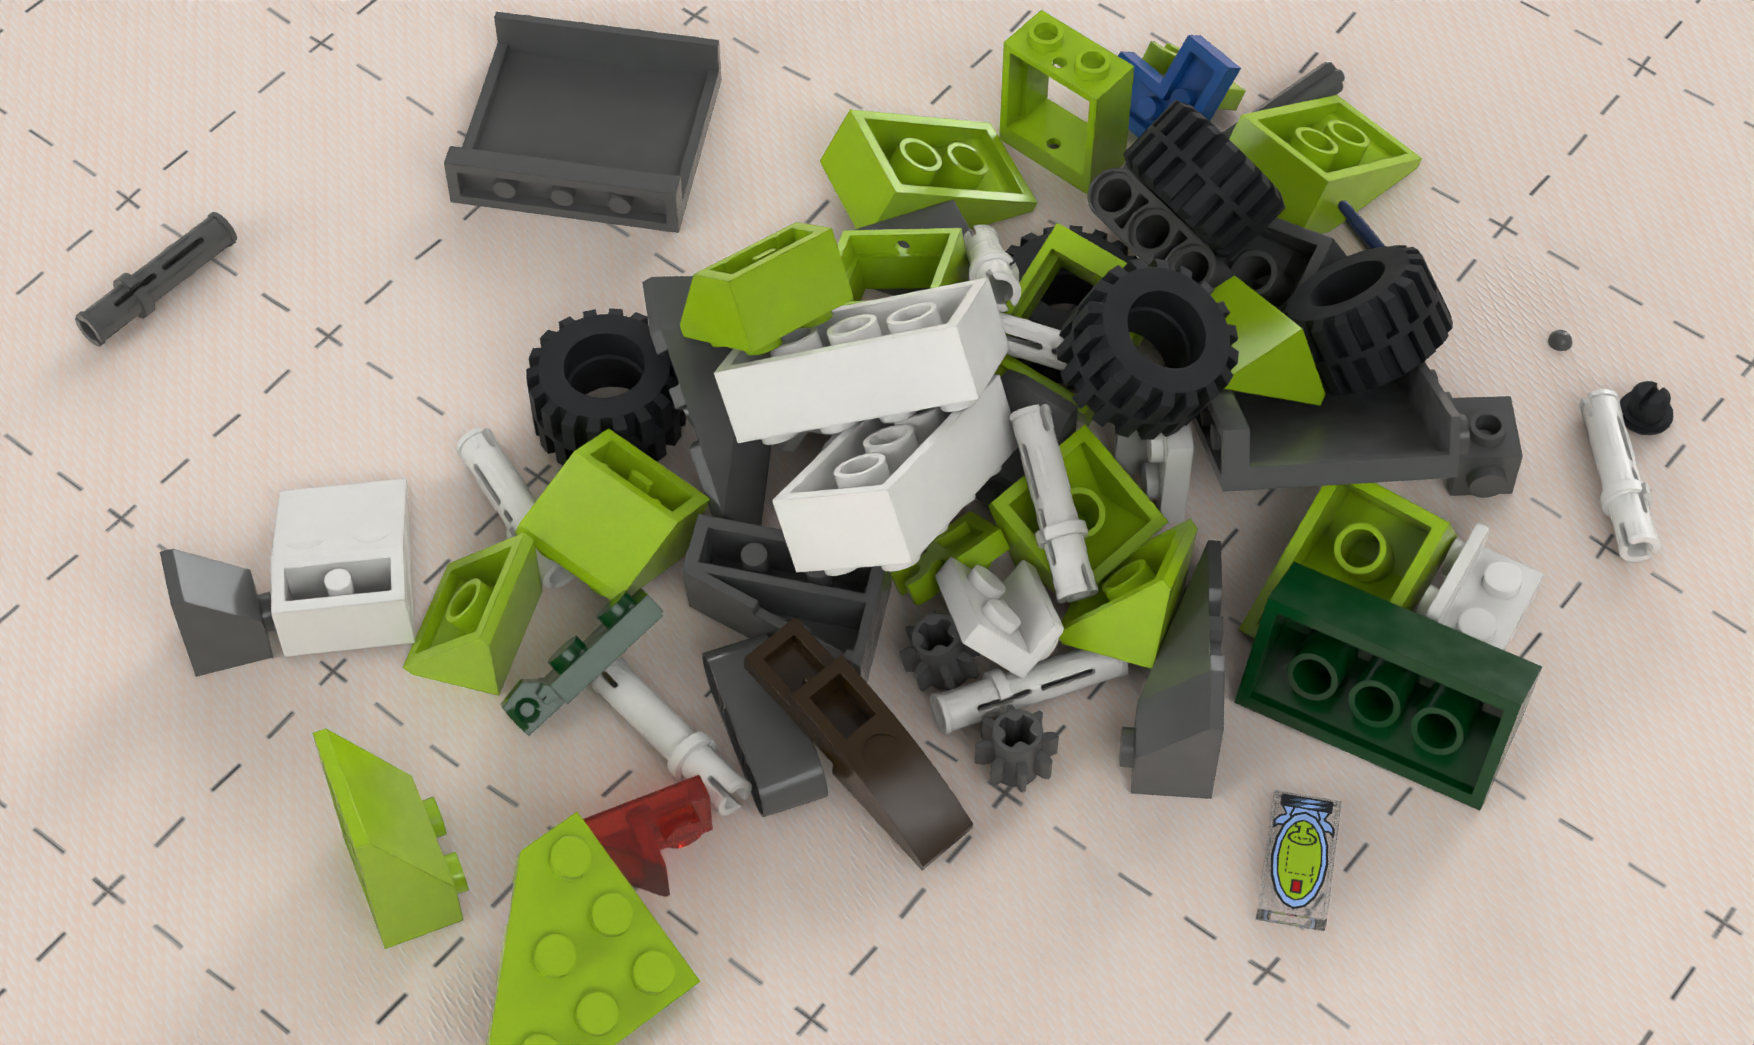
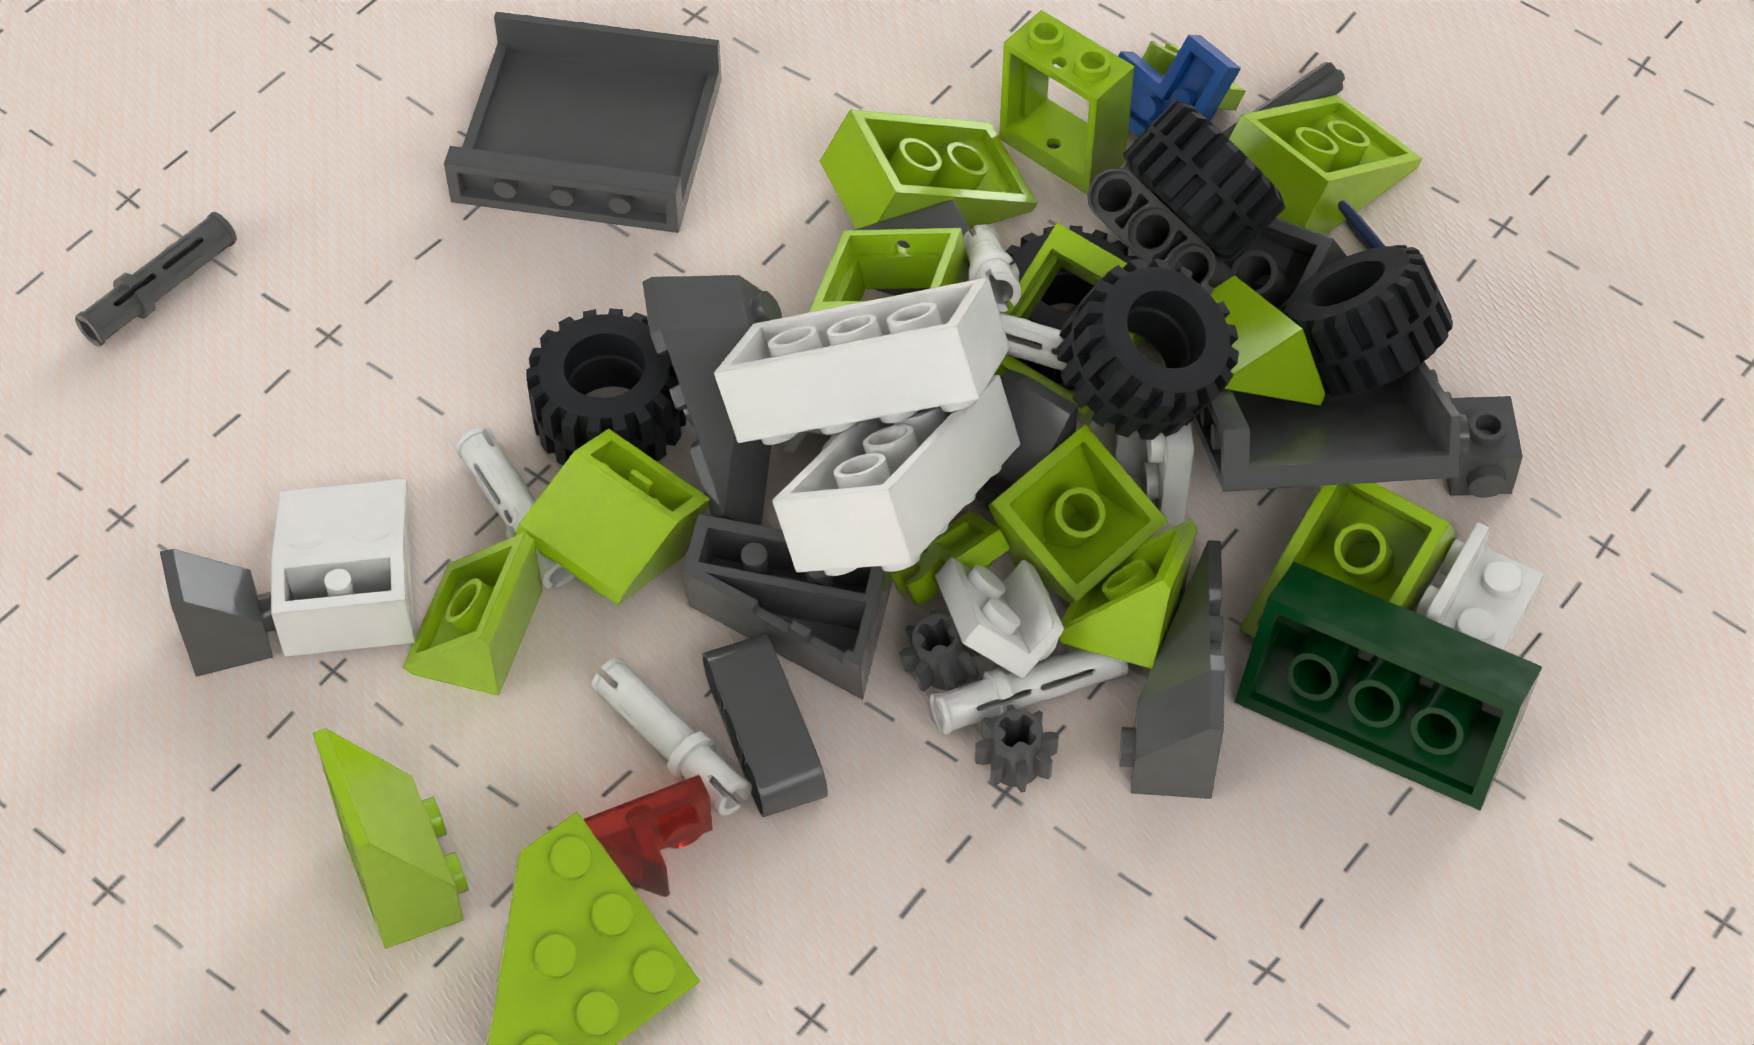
(579, 662): hinge -> none
(768, 290): lime slope -> none
(863, 741): dark brown slope -> none
(1057, 517): white pin -> none
(1299, 860): tile -> none
(1560, 340): dark grey piece -> none
(1623, 492): white pin -> none
(1647, 409): black piece -> none

